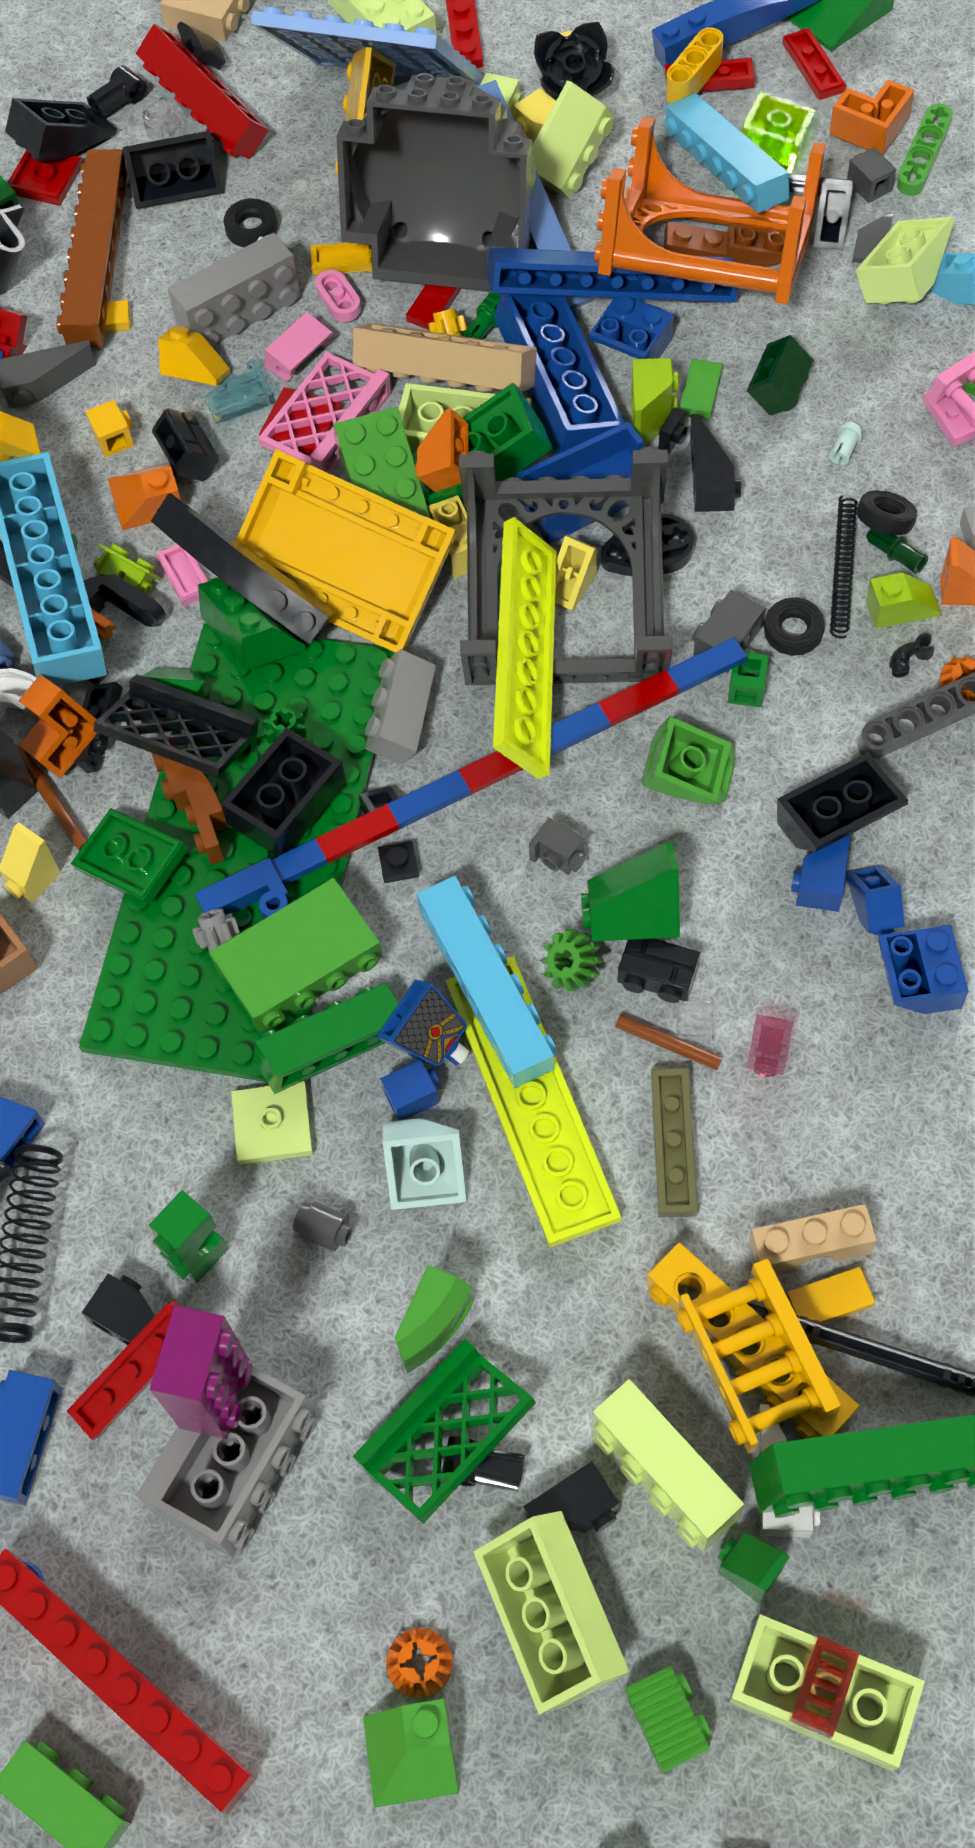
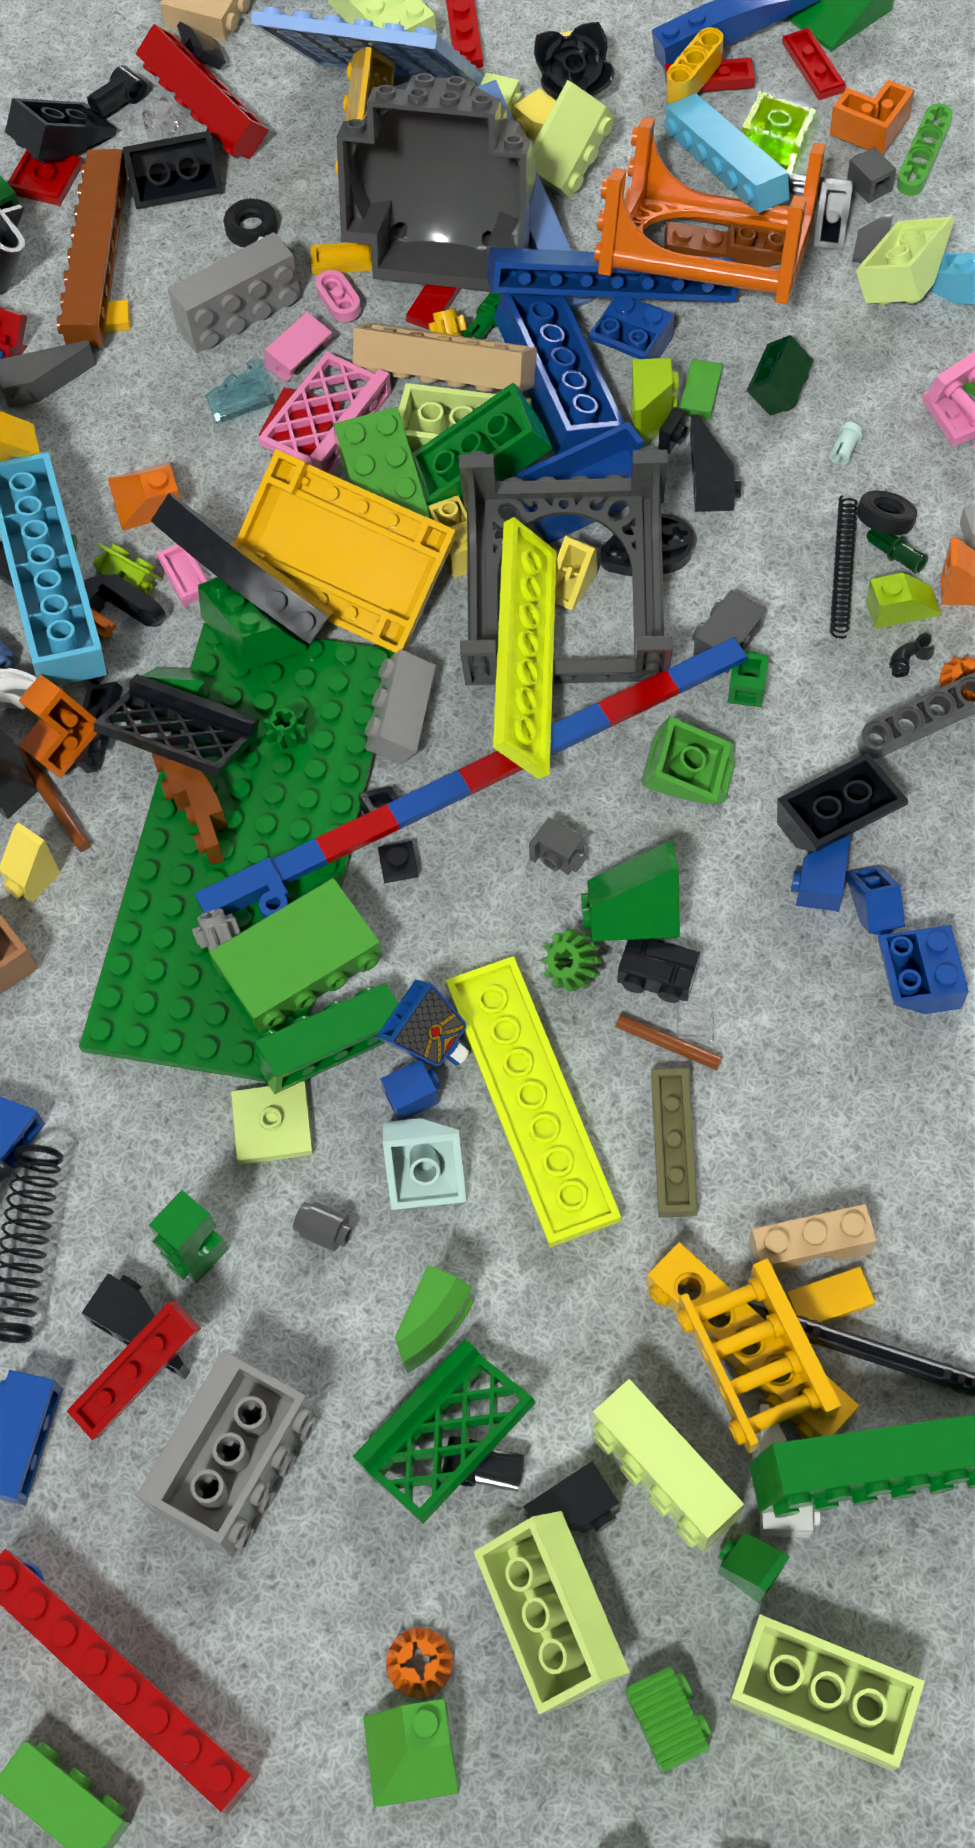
(110, 428): yellow brick -> none
(130, 856): green tile -> none
(185, 444): black brick -> none
(190, 357): yellow slope -> none
(201, 1372): magenta brick -> none
(284, 792): black brick -> none
(440, 452): orange slope -> none
(486, 982): medium azure brick -> none
(769, 1045): clear pink brick -> none
(799, 609): black tyre -> none
(810, 1720): clear red slope -> none

